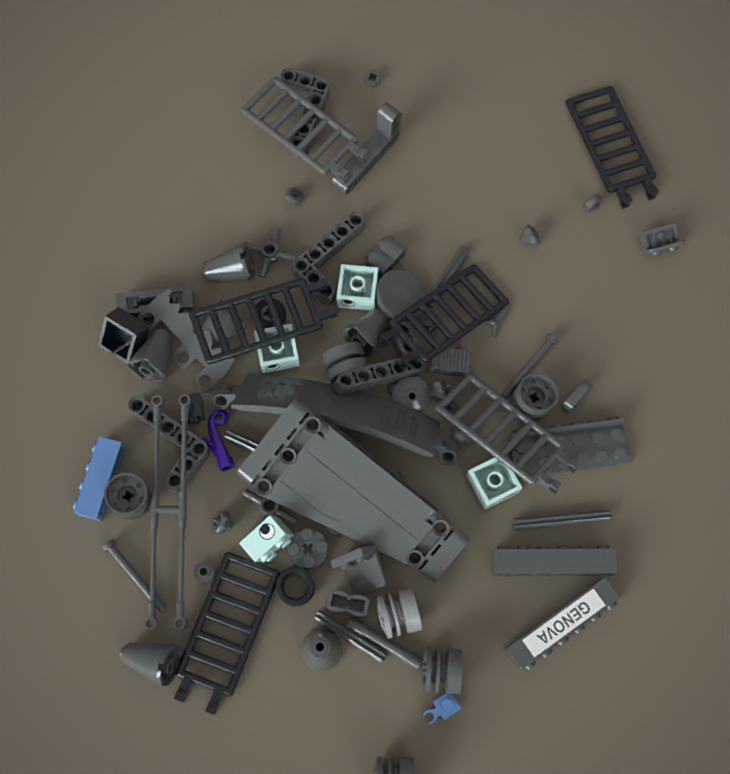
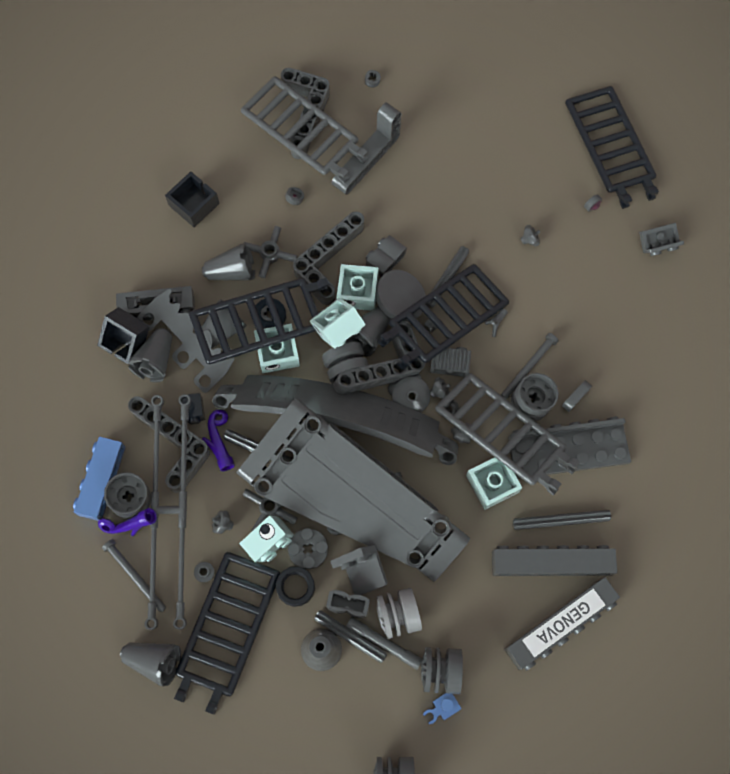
(144, 518): none -> dark purple plant
(189, 199): none -> black piece
(337, 323): none -> light aqua brick

